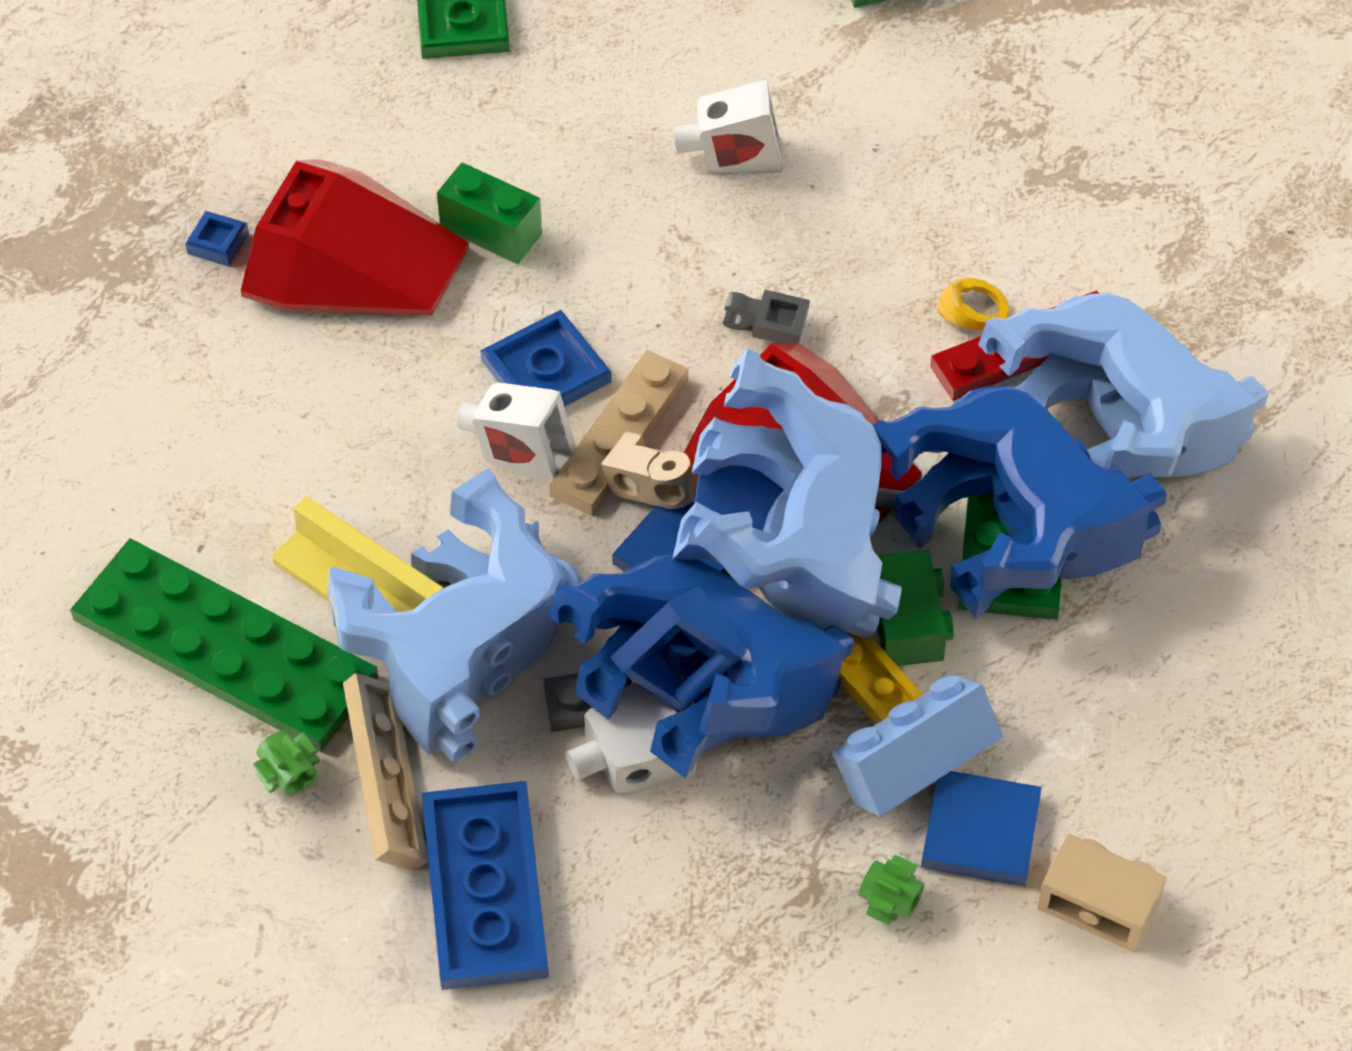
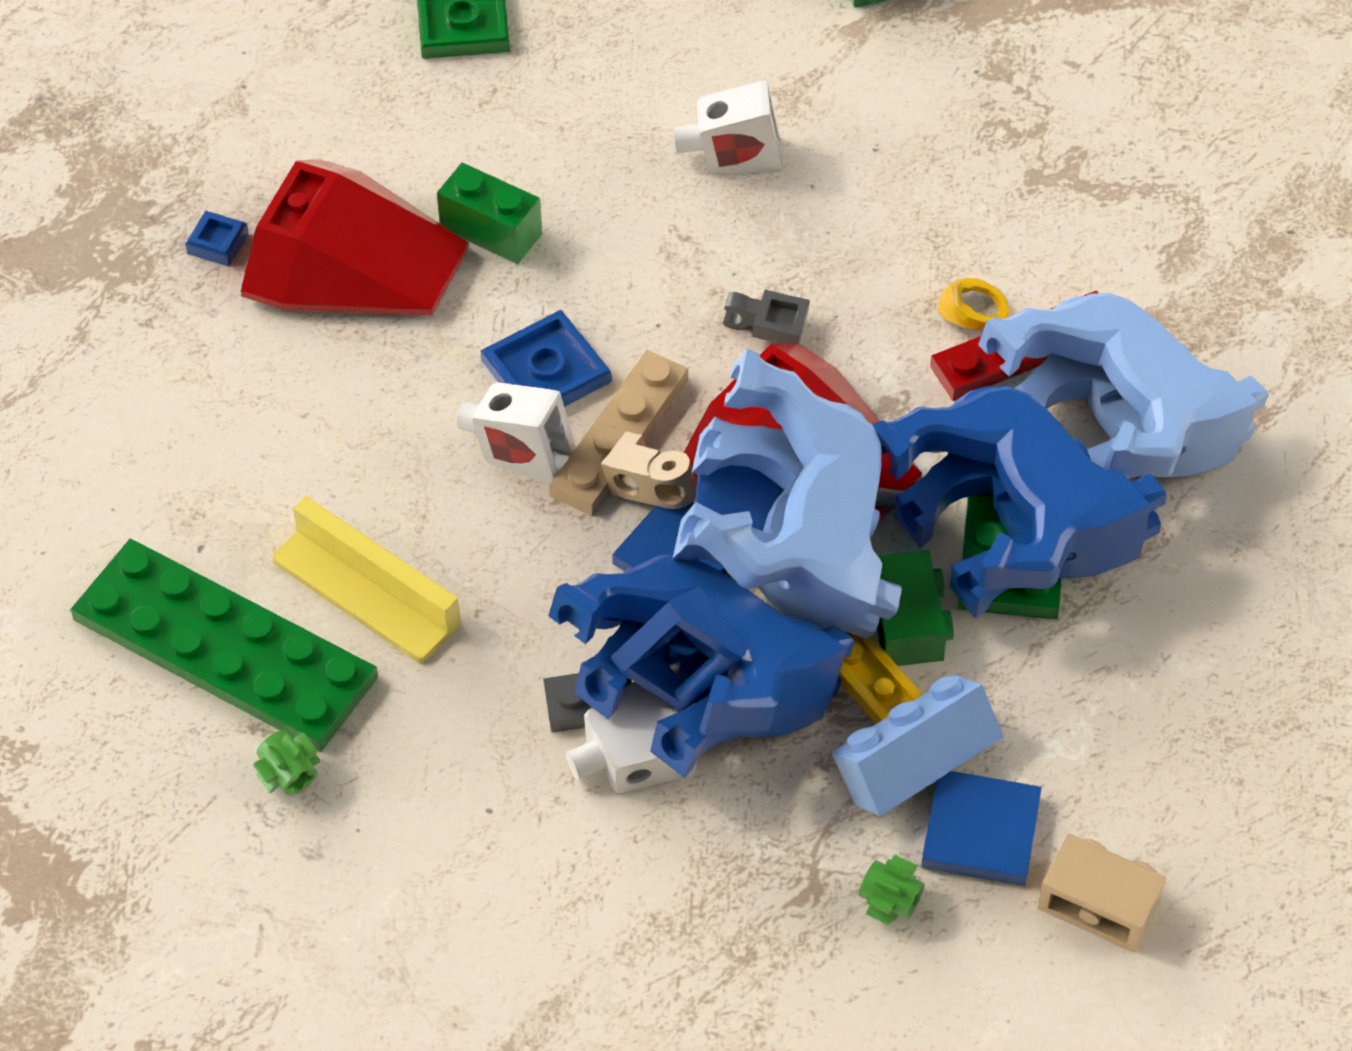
(385, 774): tan plate -> none
(466, 635): light blue piece -> none
(484, 885): blue plate -> none

